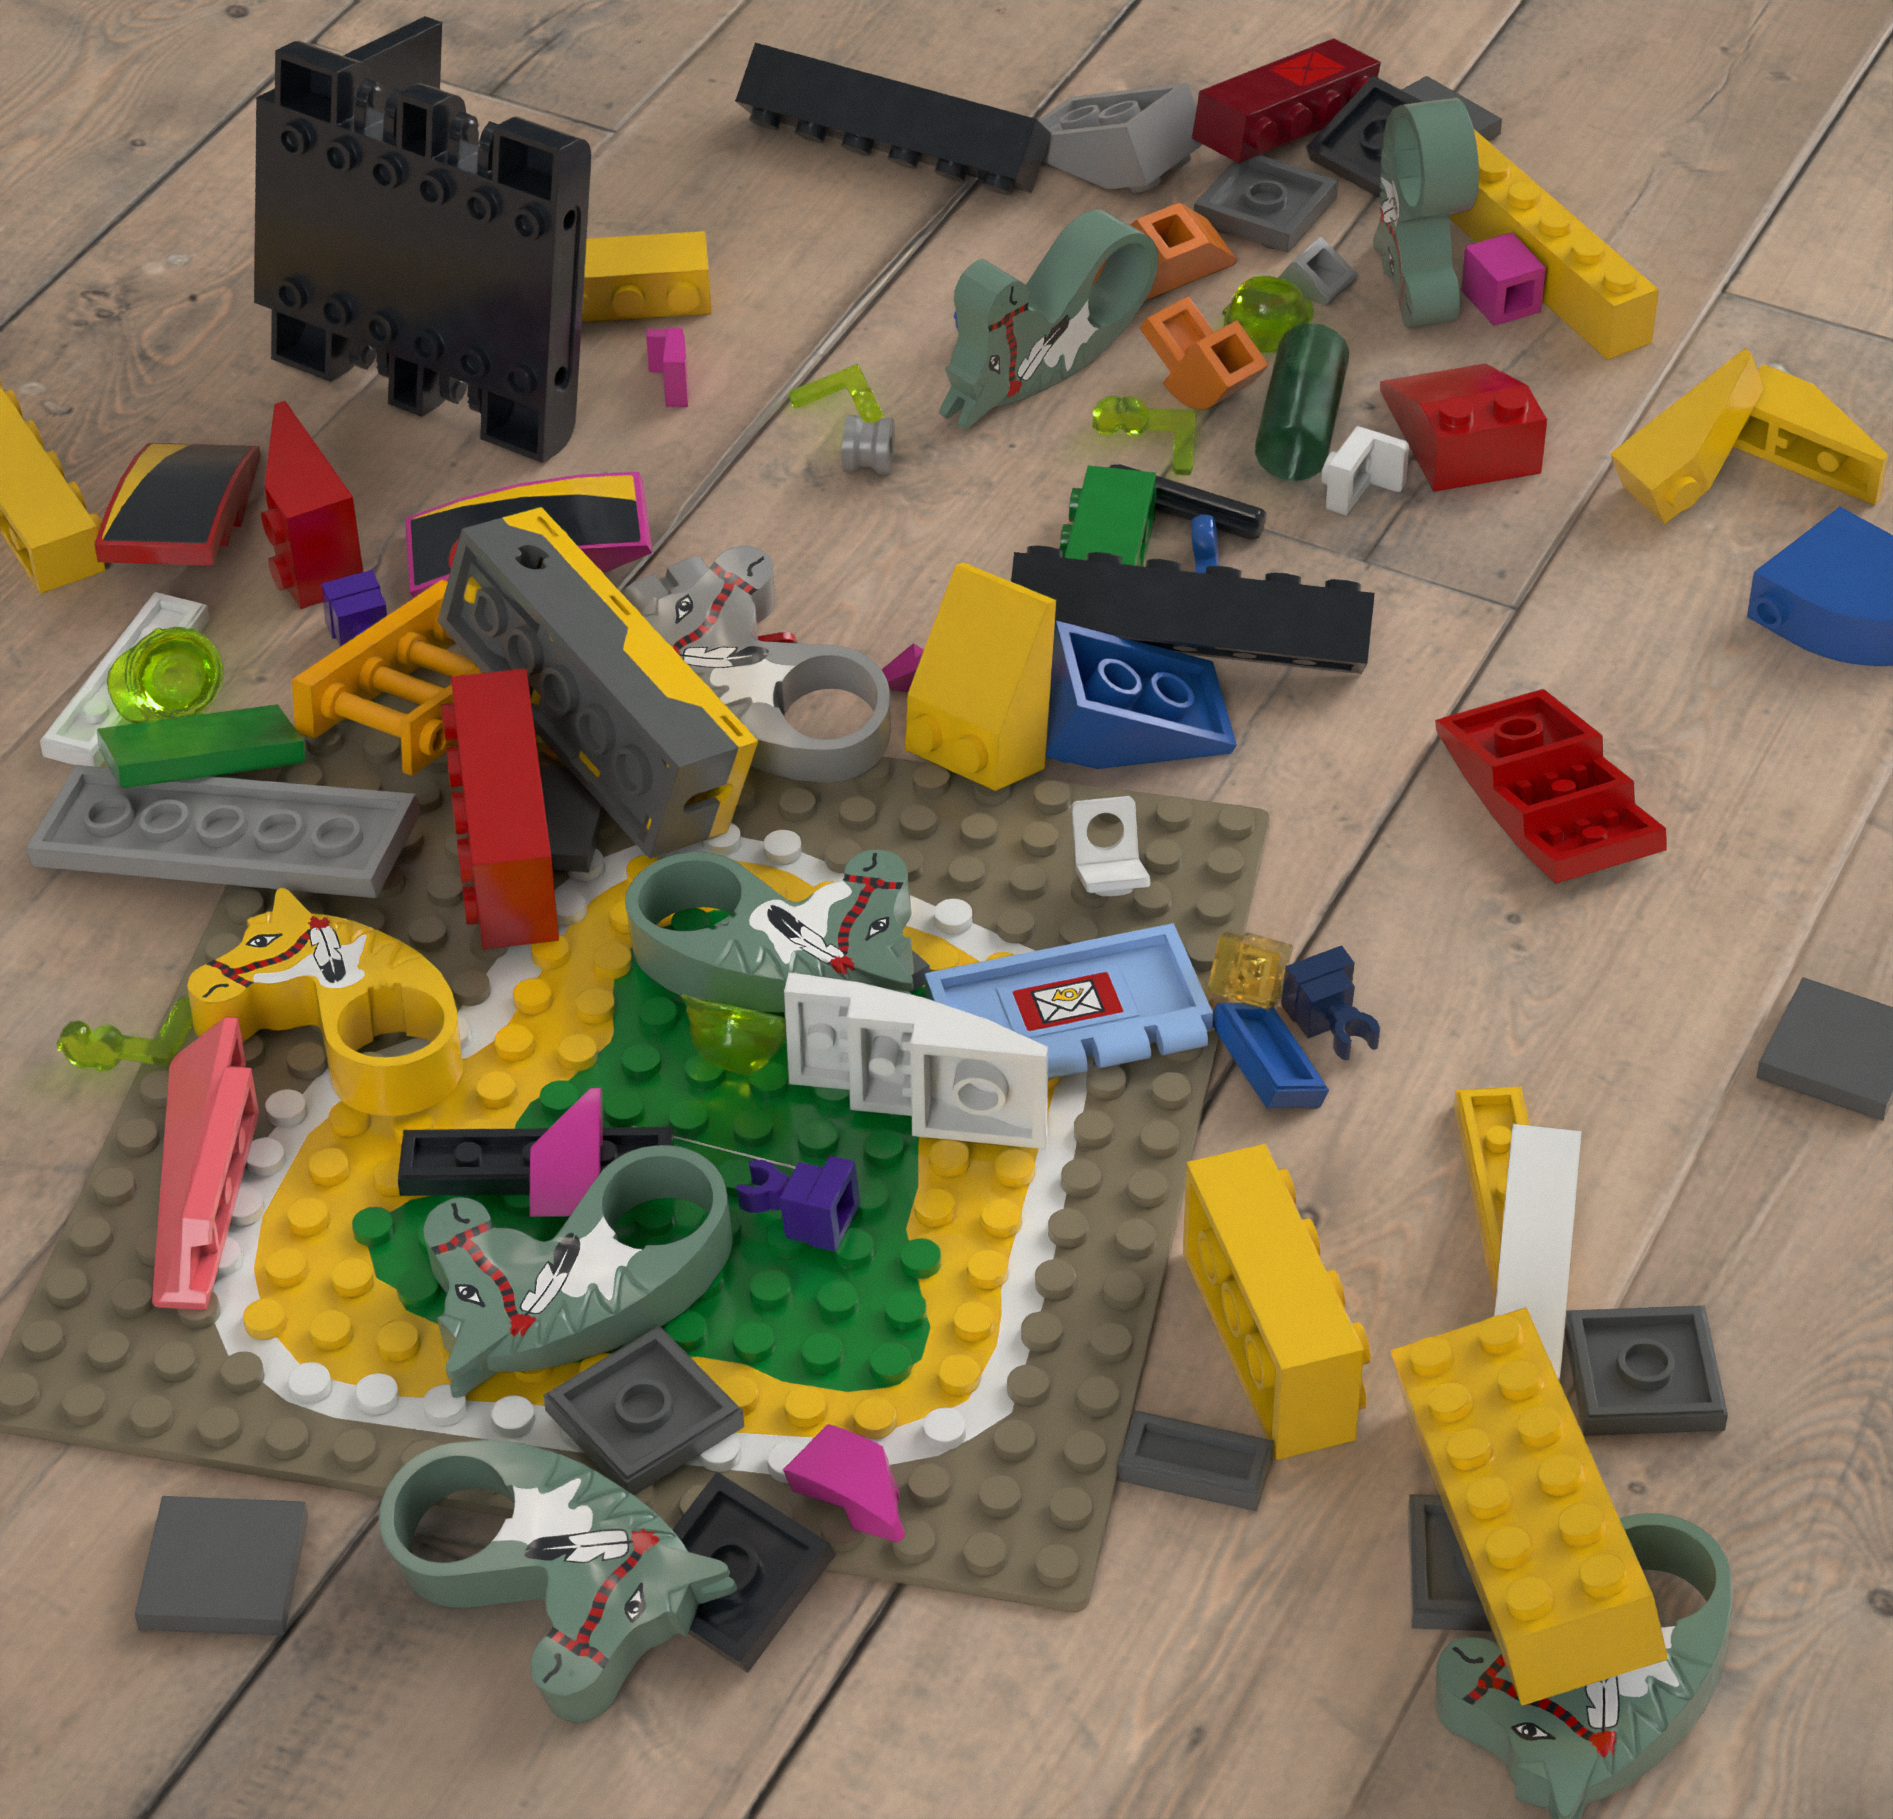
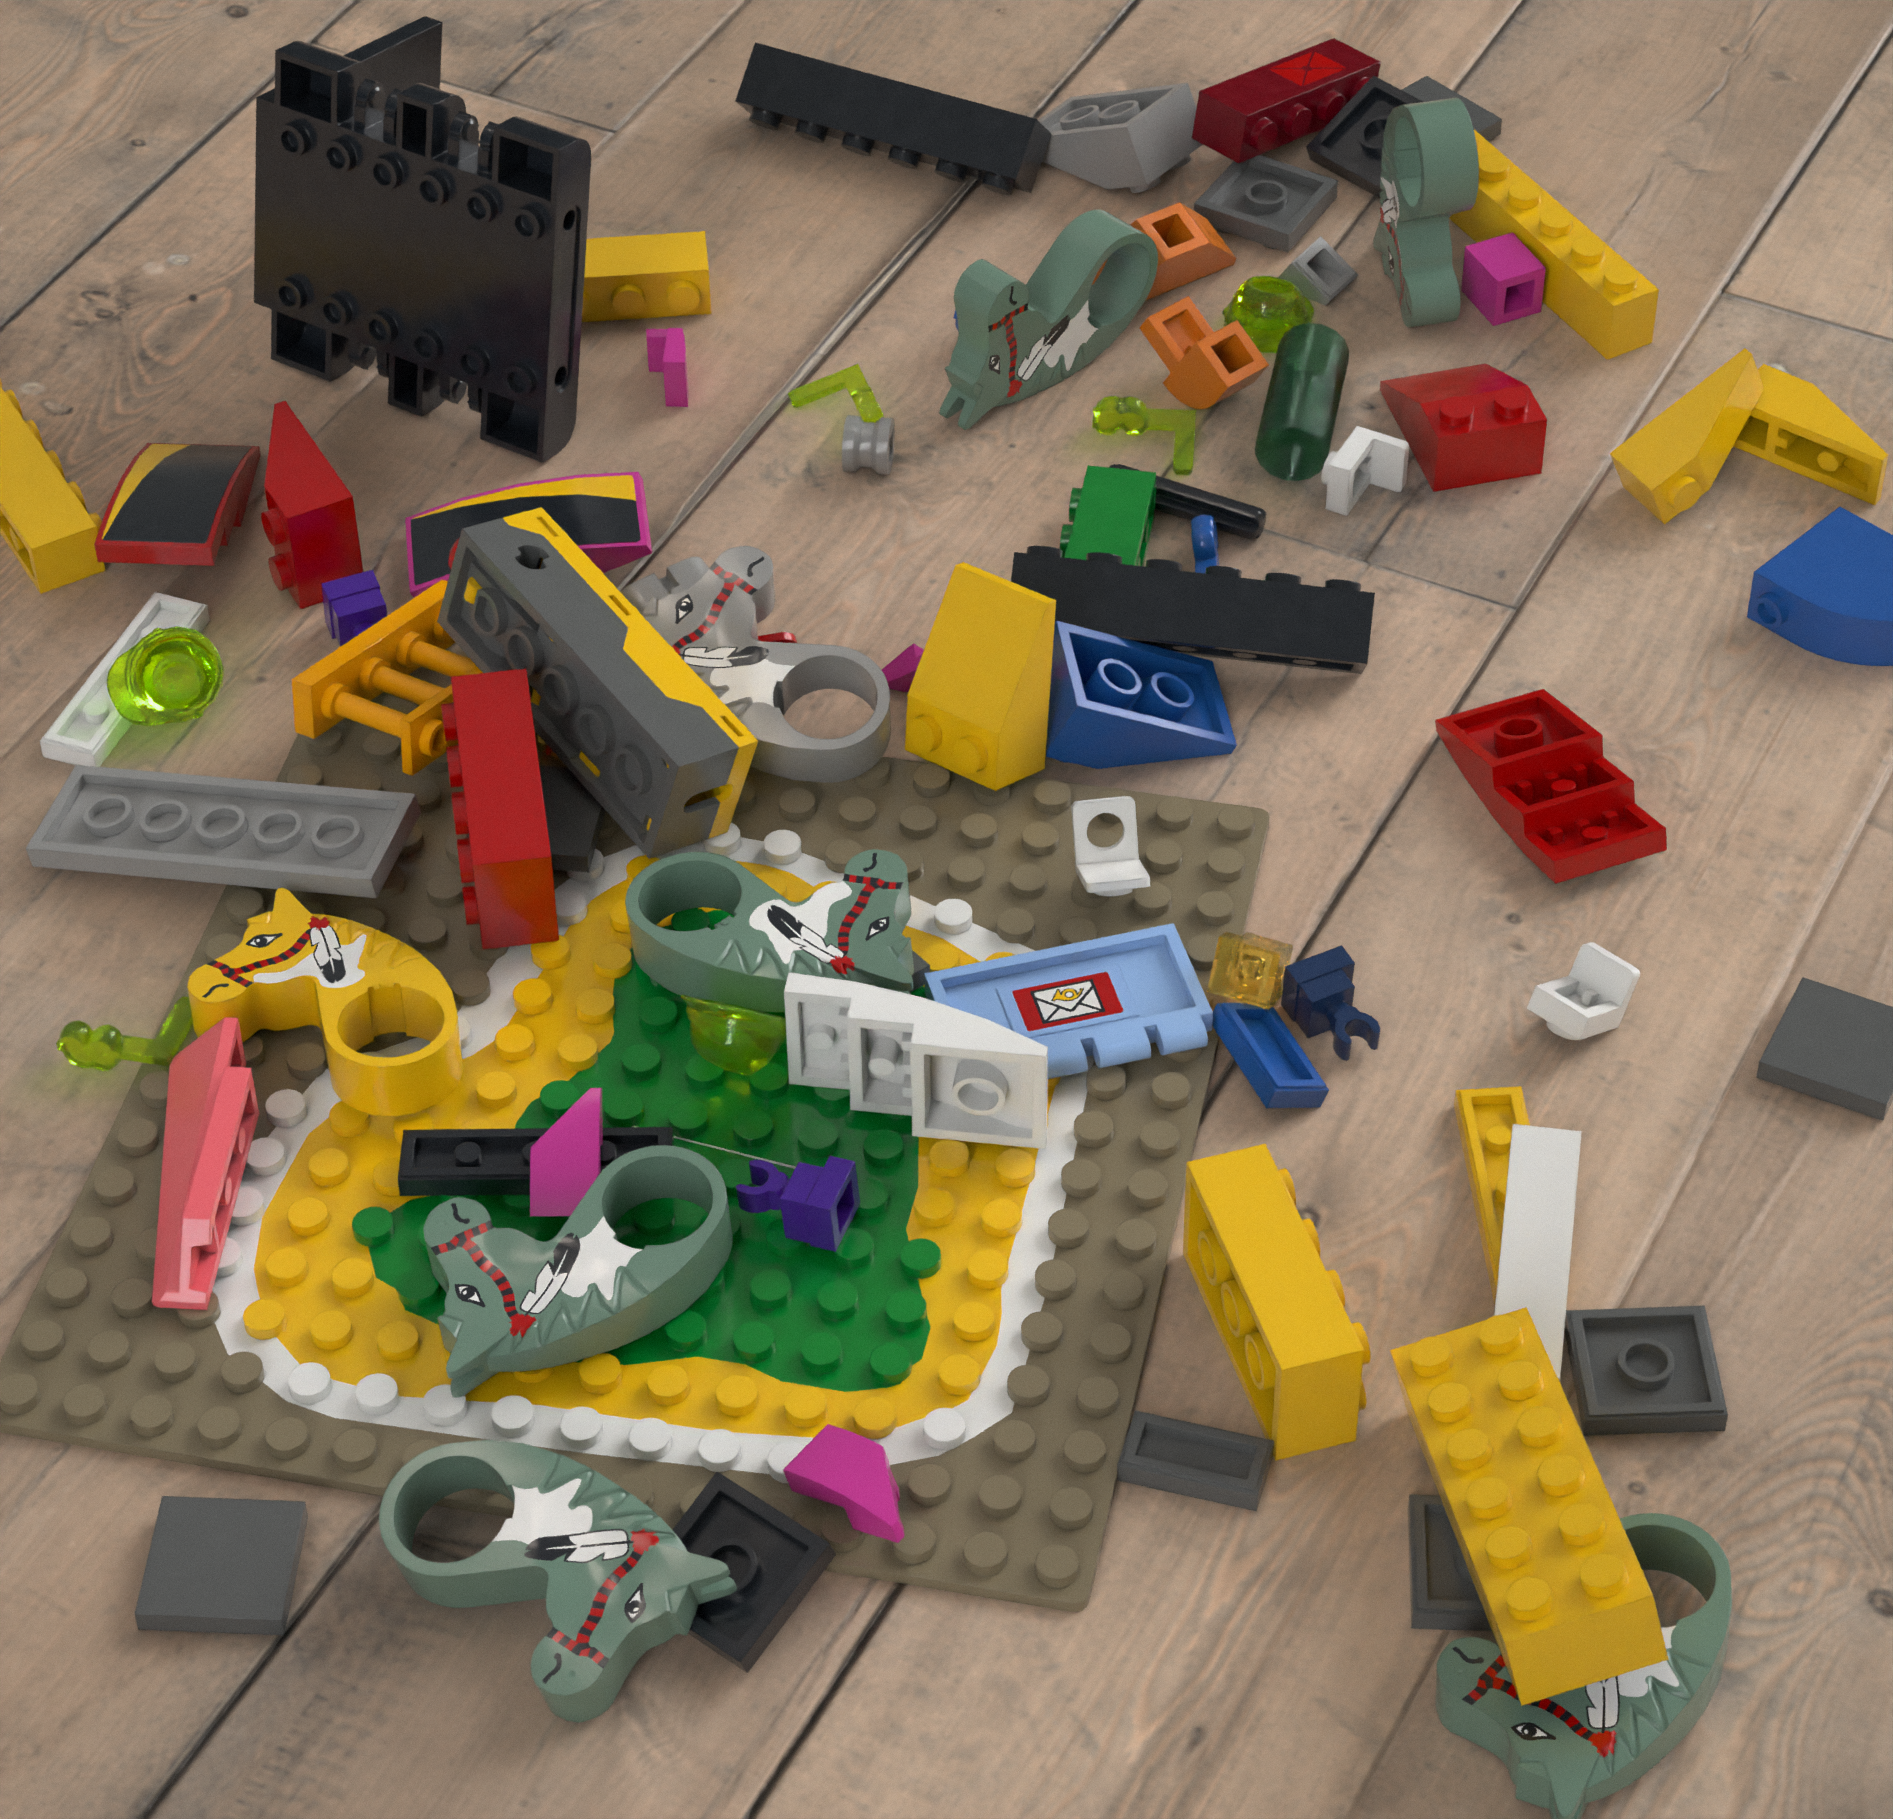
(200, 746): green tile -> none
(643, 1411): dark grey tile -> none
(1589, 998): none -> white bracket

